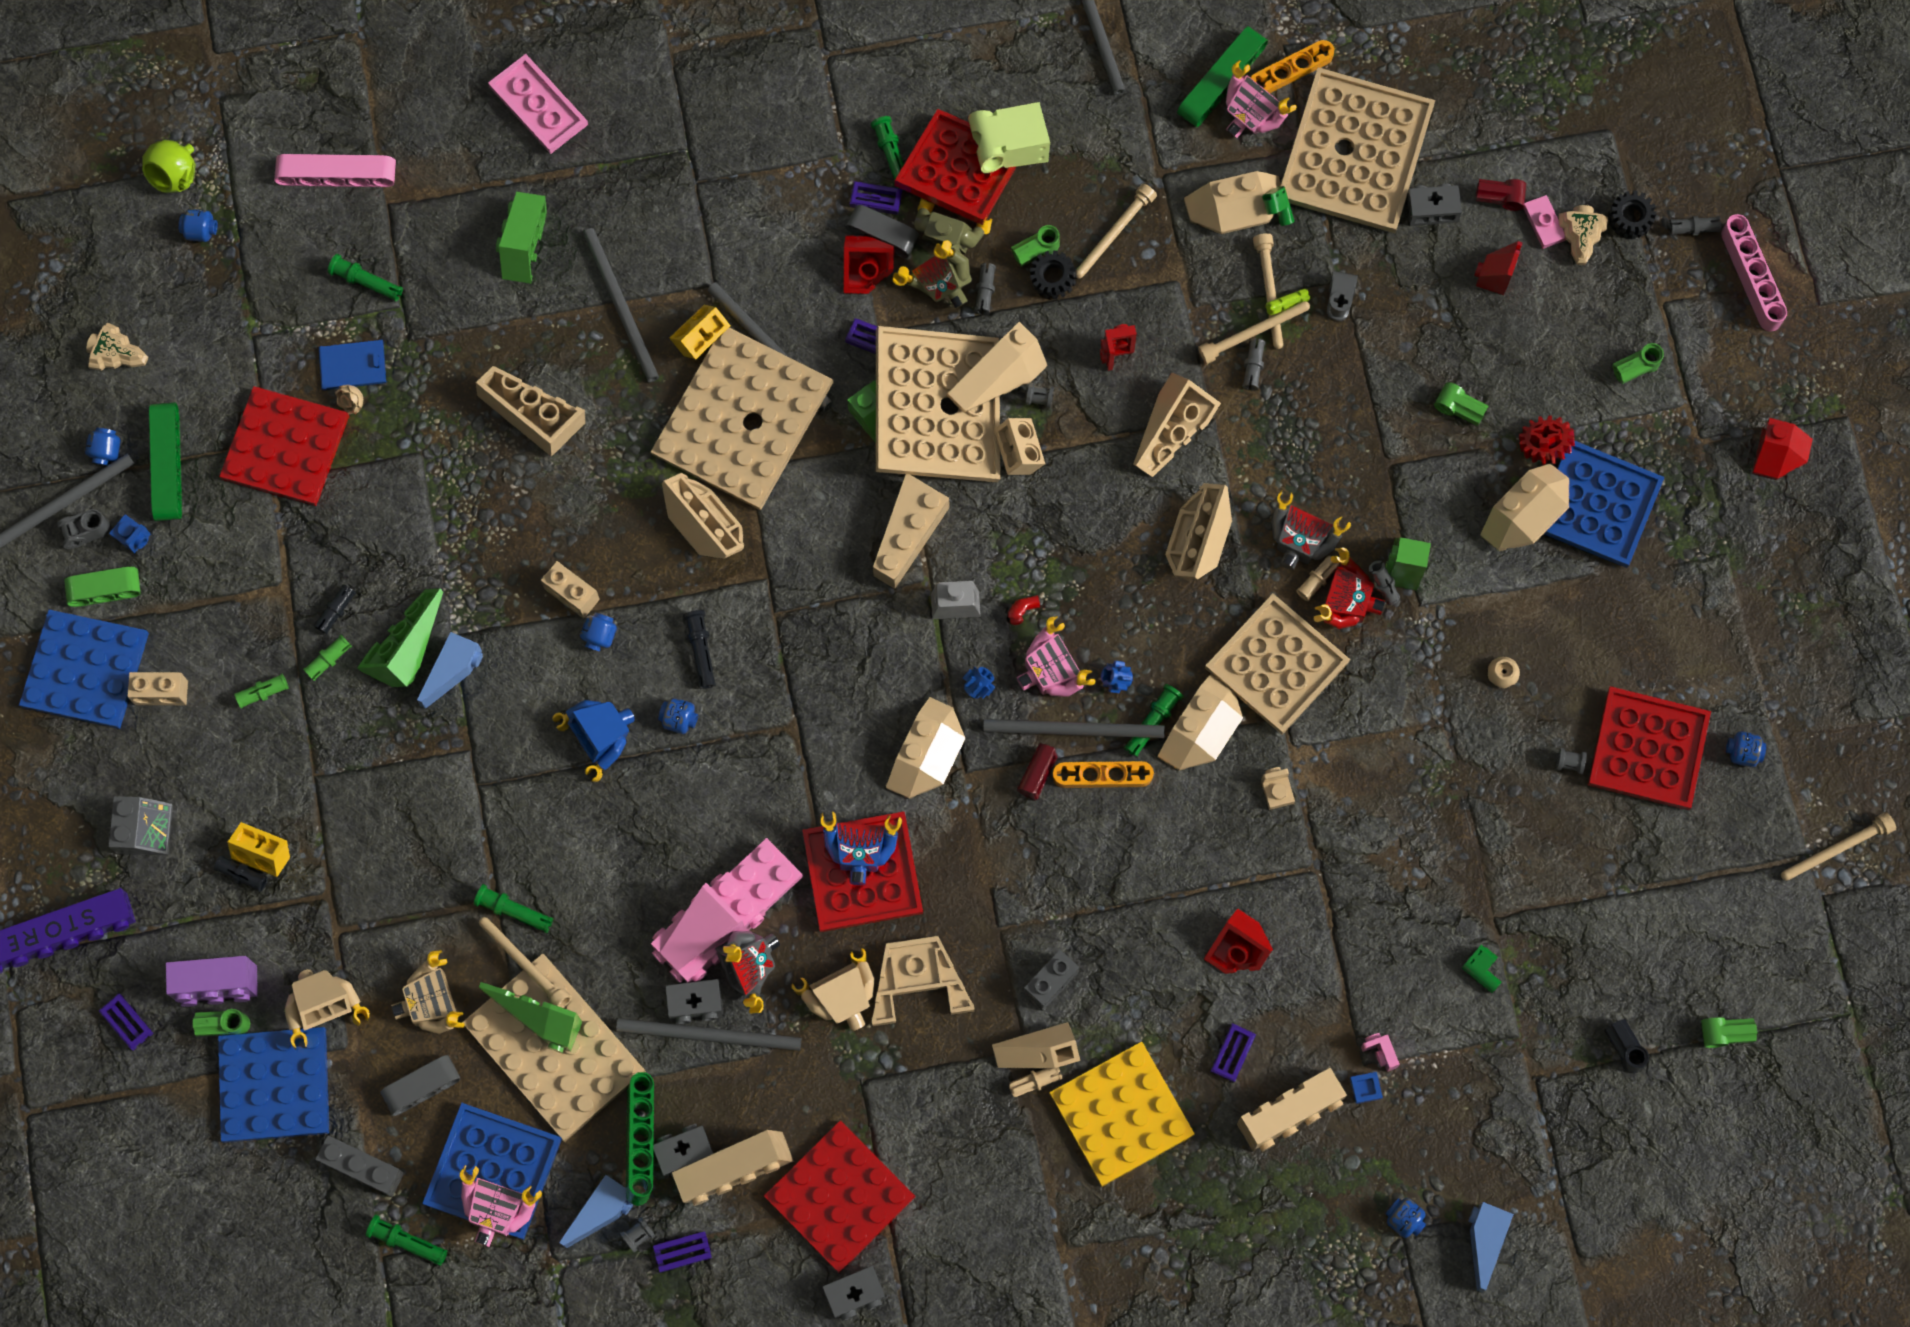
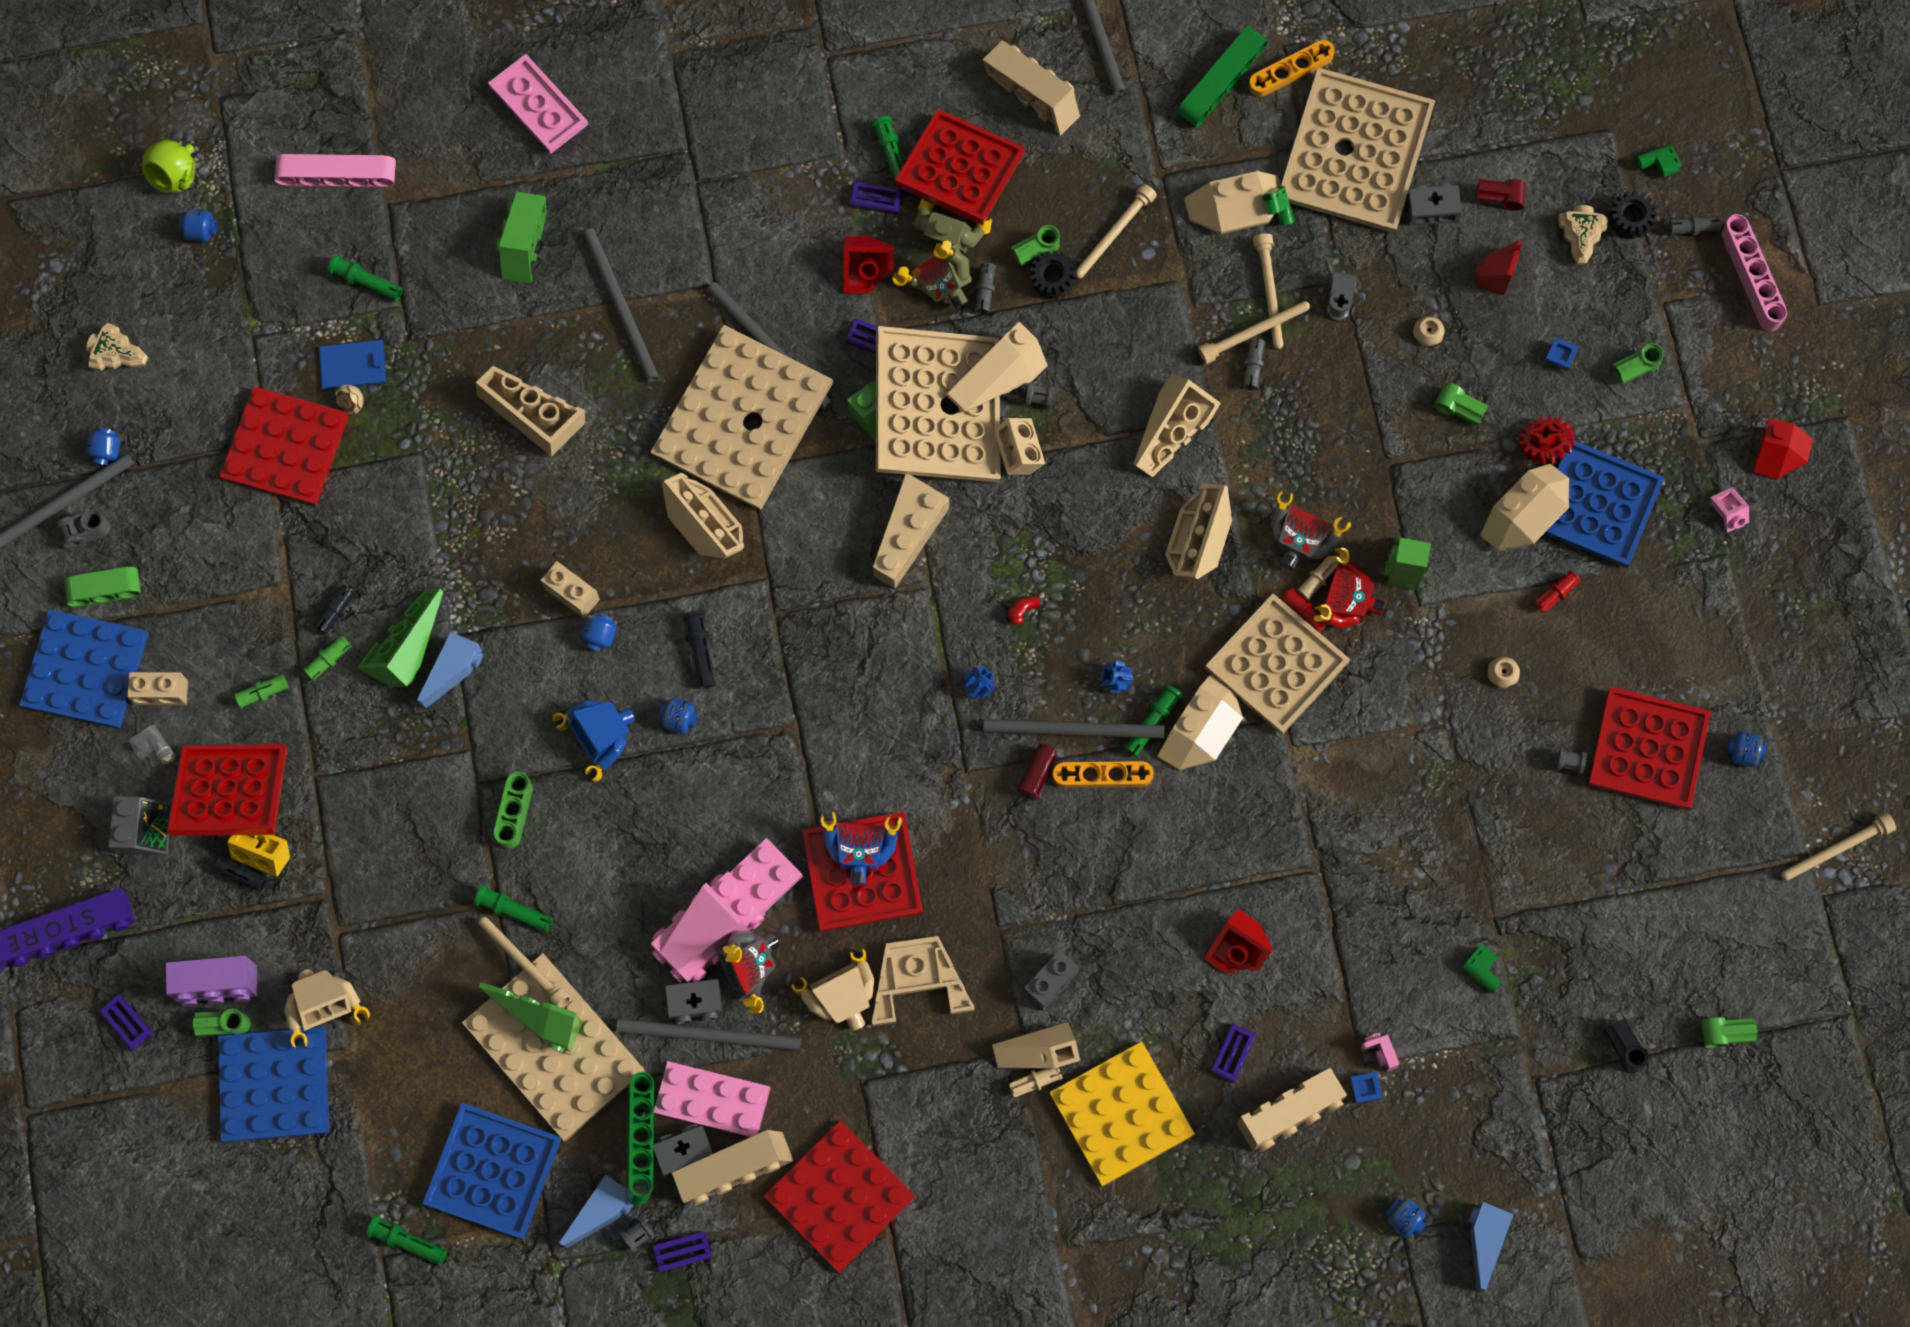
(130, 534): blue bracket -> none
(151, 741): none -> clear piece
(165, 461): green beam -> none
(227, 790): none -> red plate
(359, 1166): dark grey brick -> none
(420, 1085): dark grey beam -> none
(429, 998): torso -> none
(494, 1206): torso -> none
(510, 798): none -> bright green beam
(700, 331): yellow brick -> none
(711, 1100): none -> bright pink plate
(865, 1281): dark grey brick -> none
(883, 228): dark grey beam -> none
(927, 751): tan wedge -> none
(955, 600): light grey torso -> none
(1010, 137): yellowish green piece -> none
(1033, 85): none -> tan wedge
(1052, 665): torso -> none
(1117, 342): red bracket -> none
(1253, 105): torso -> none
(1277, 788): tan bracket -> none
(1287, 301): lime axle -> none
(1303, 609): none -> red axle
(1384, 582): dark grey pin -> none
(1428, 338): none -> tan plate
(1544, 221): bright pink plate -> none
(1557, 591): none -> red axle
(1561, 354): none -> blue plate
(1663, 158): none -> green piece
(1731, 508): none -> bright pink bracket

